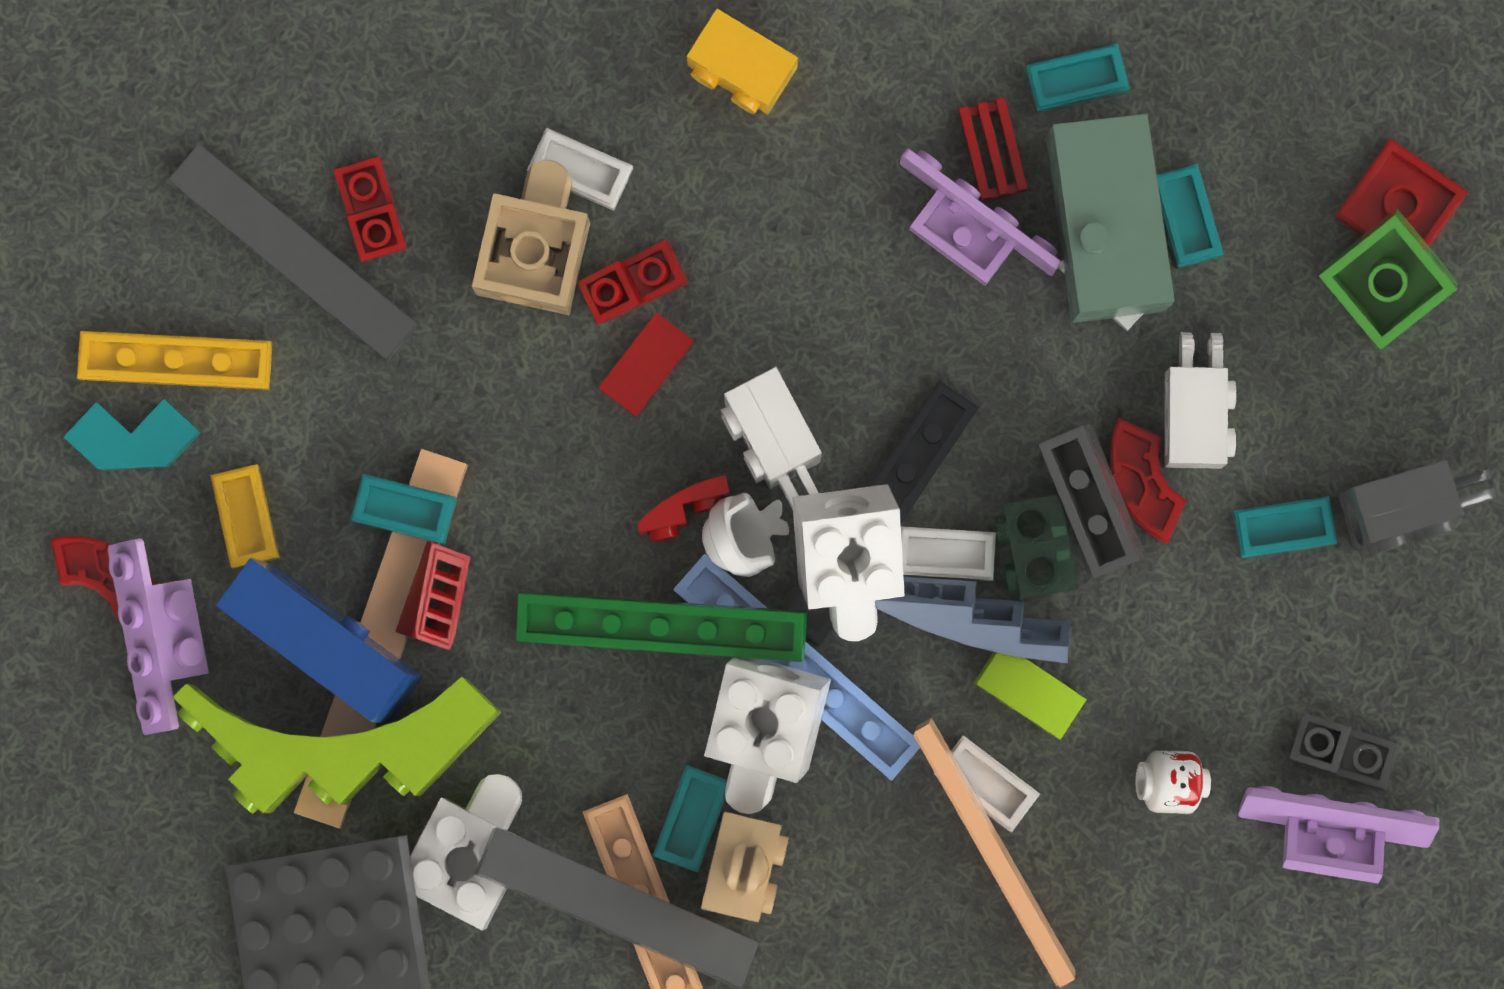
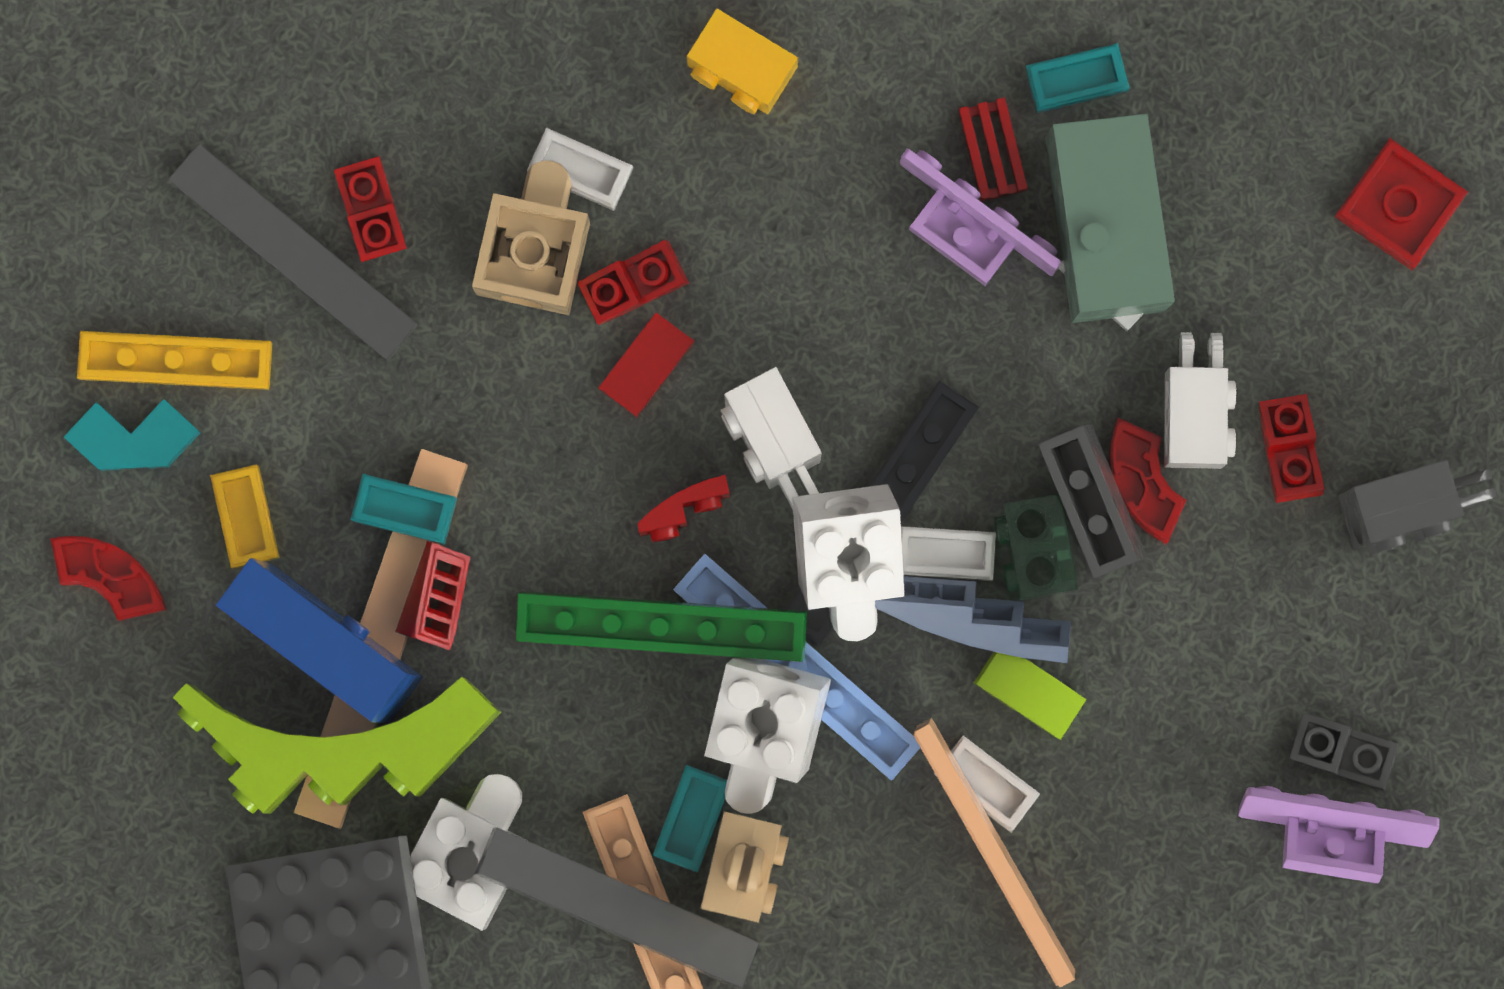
(158, 632): lavender bracket -> none
(740, 534): white hat -> none
(1172, 782): white head -> none
(1188, 217): teal tile -> none
(1284, 527): teal tile -> none
(1291, 448): none -> red slope
(1388, 279): bright green brick -> none

